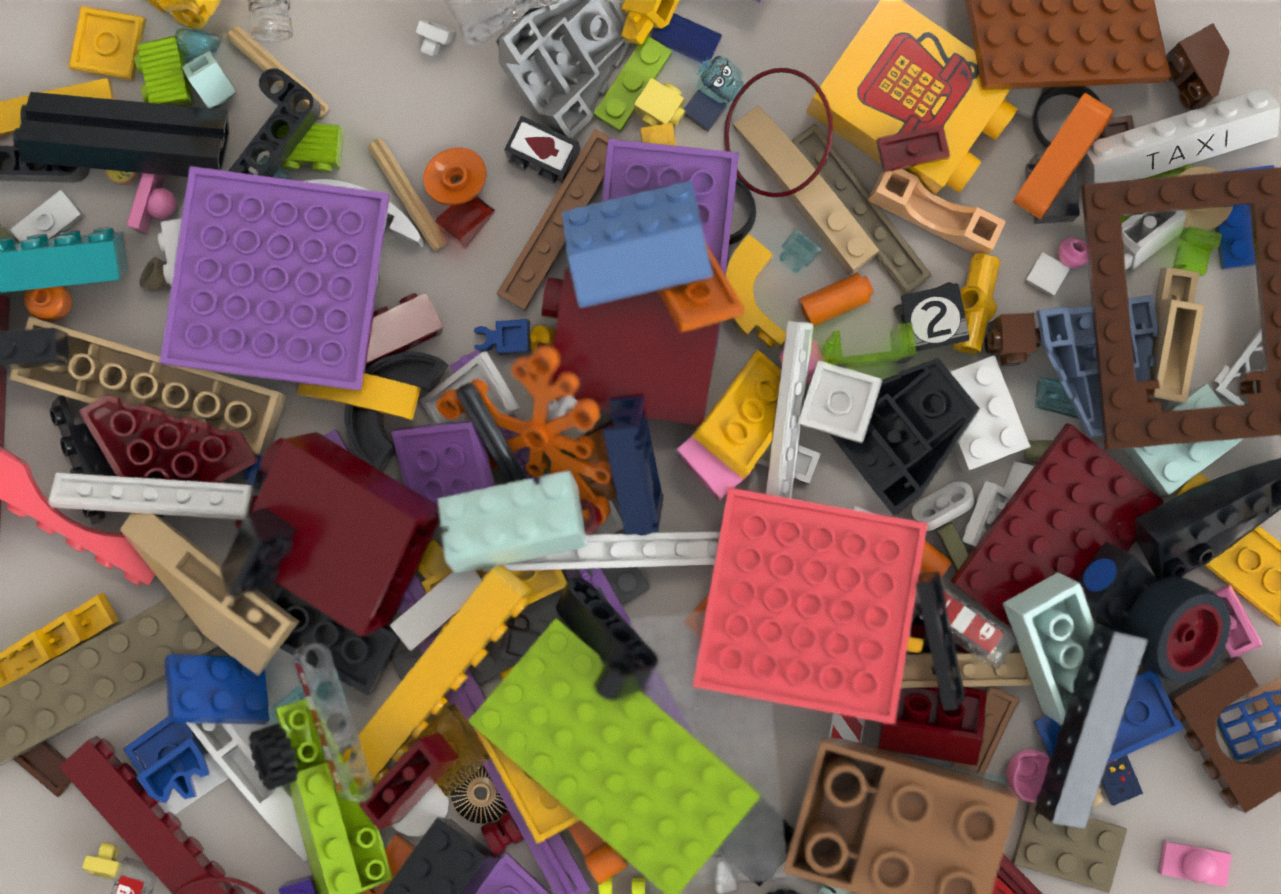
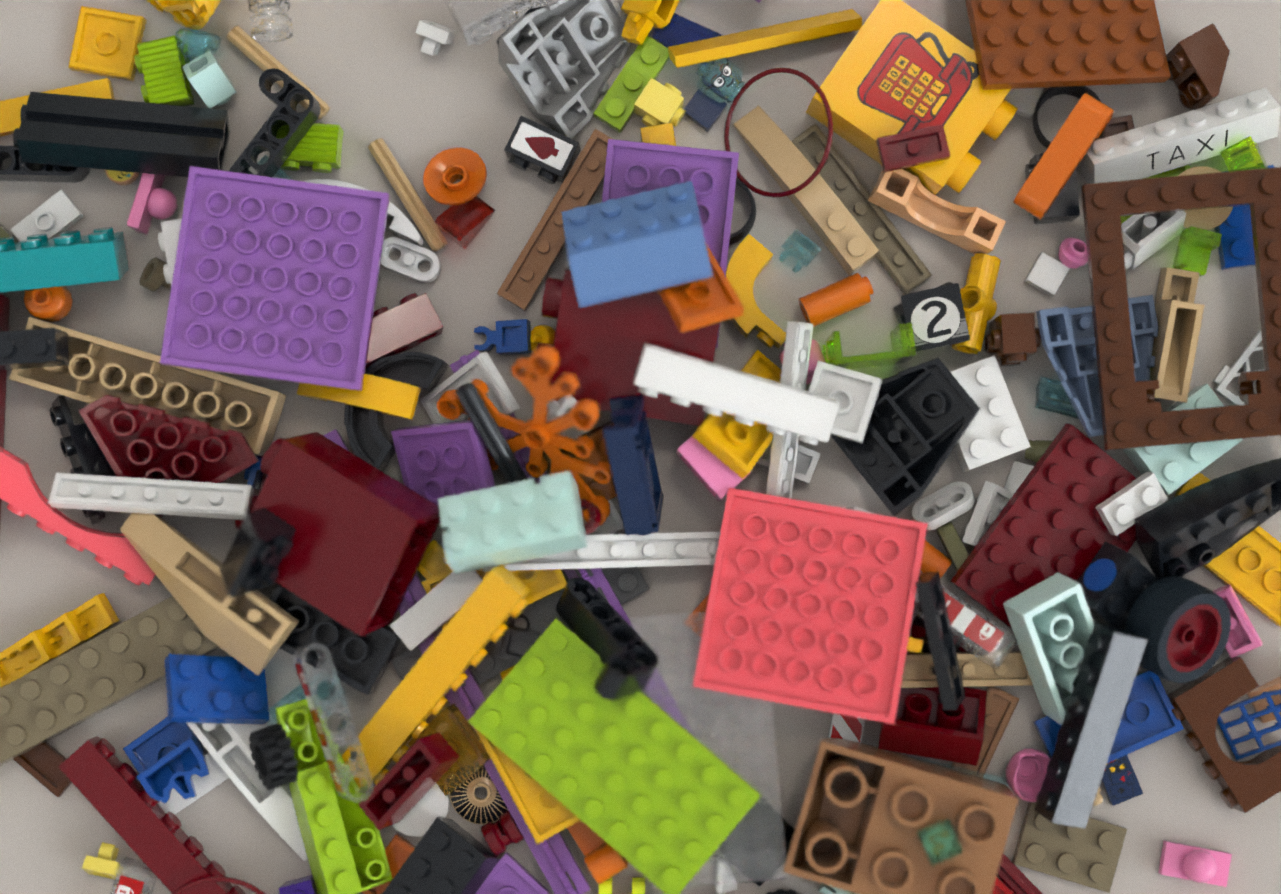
(410, 260): none -> white plate
(735, 392): none -> white brick
(765, 38): none -> yellow tile
(940, 841): none -> clear green tile
(1131, 502): none -> white plate
(1244, 156): none -> clear neon green panel

